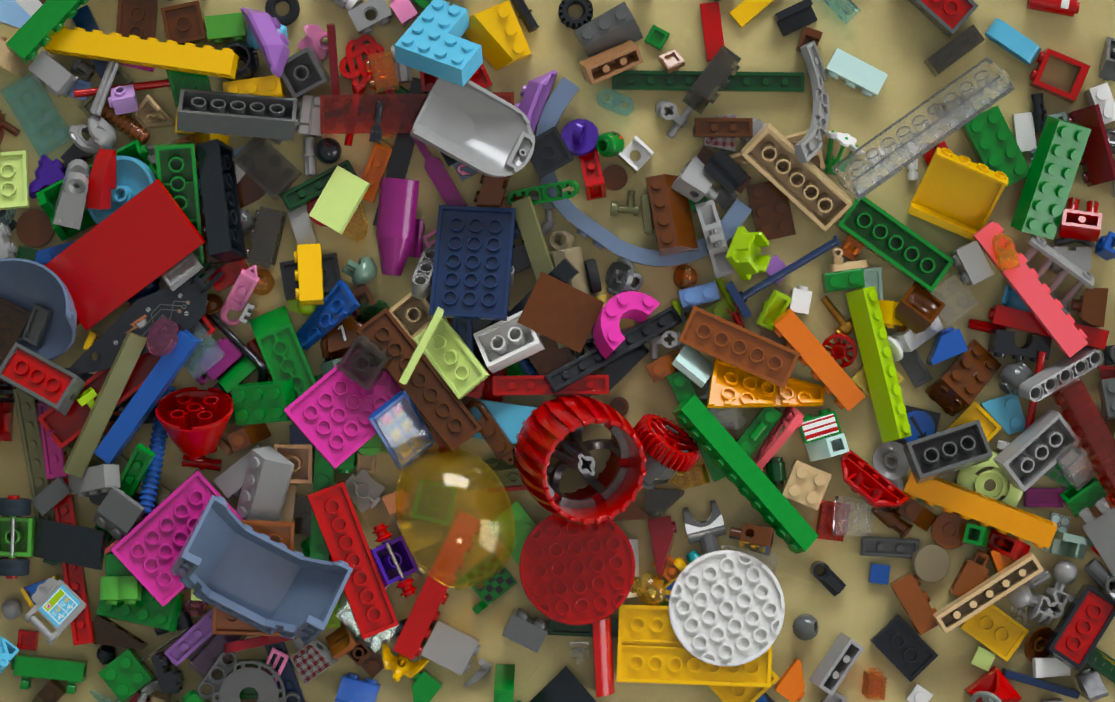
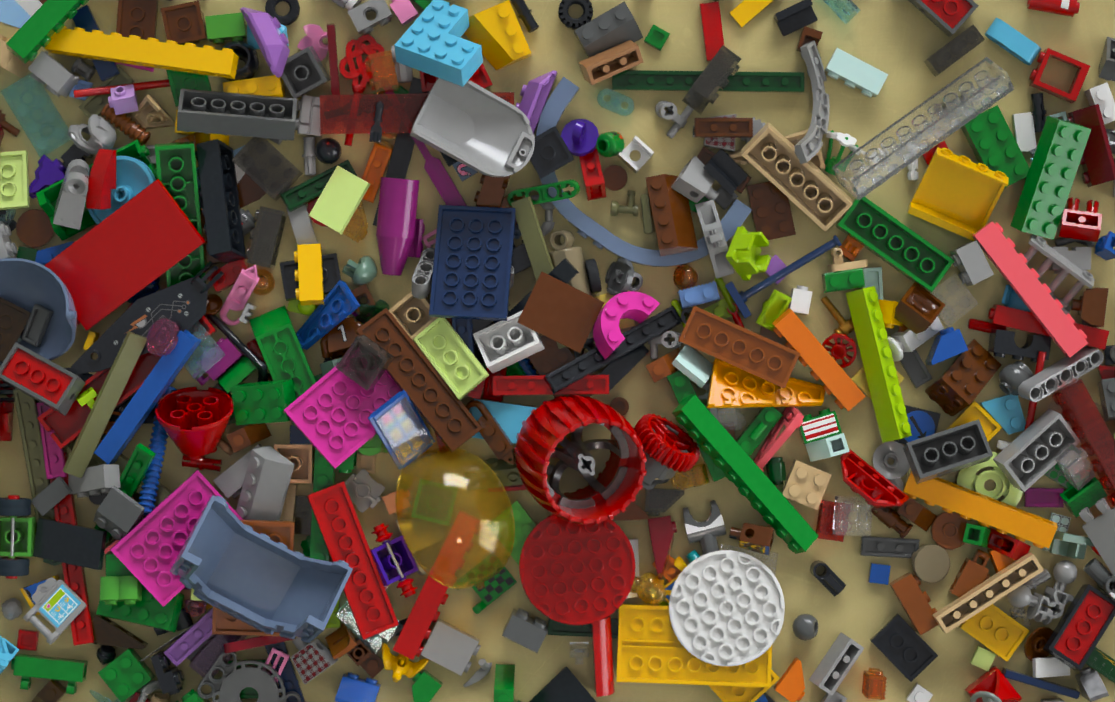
(104, 88): light grey axle -> none
(182, 271): light grey plate -> none
(421, 345): yellowish green tile -> none
(671, 61): medium nougat tile -> none
(1005, 256): clear yellow piece -> none

